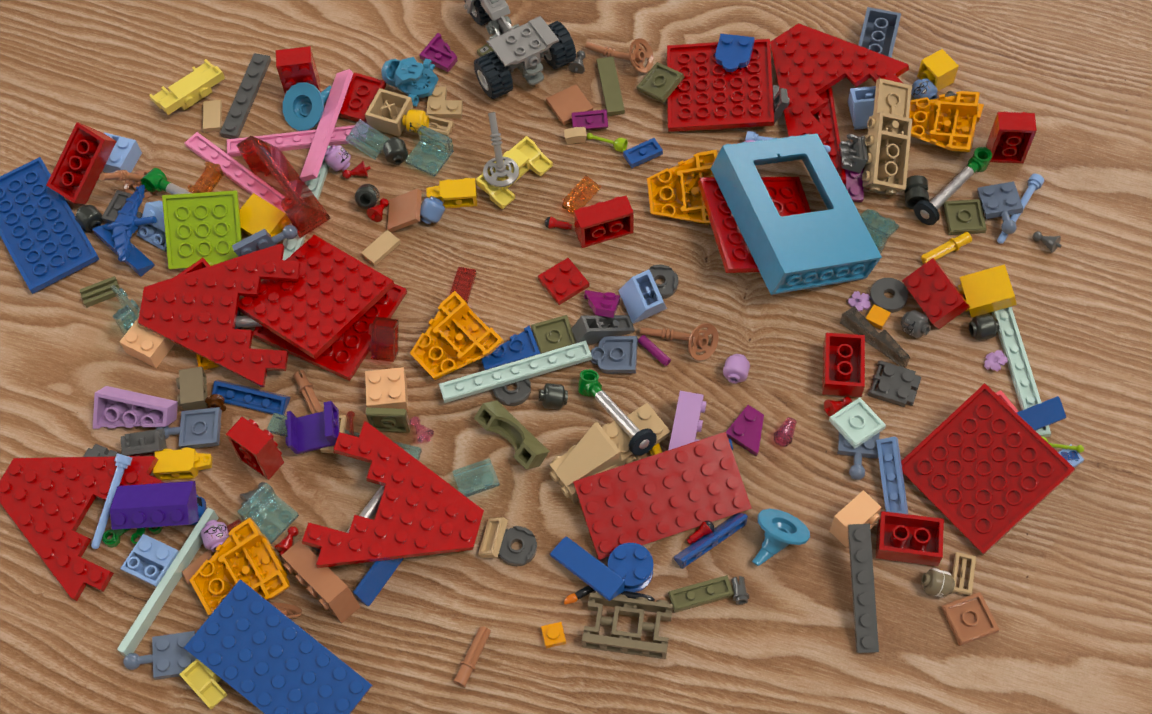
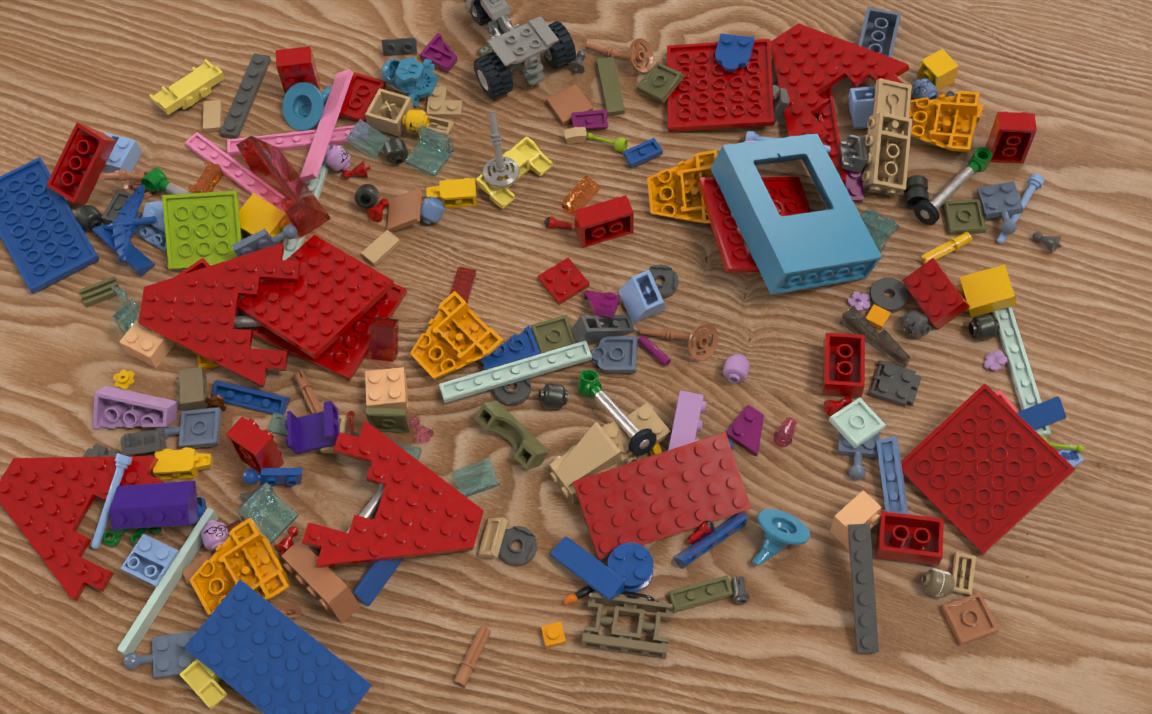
(126, 382): none -> yellow plant
(273, 476): none -> blue plate
(399, 46): none -> dark grey hinge

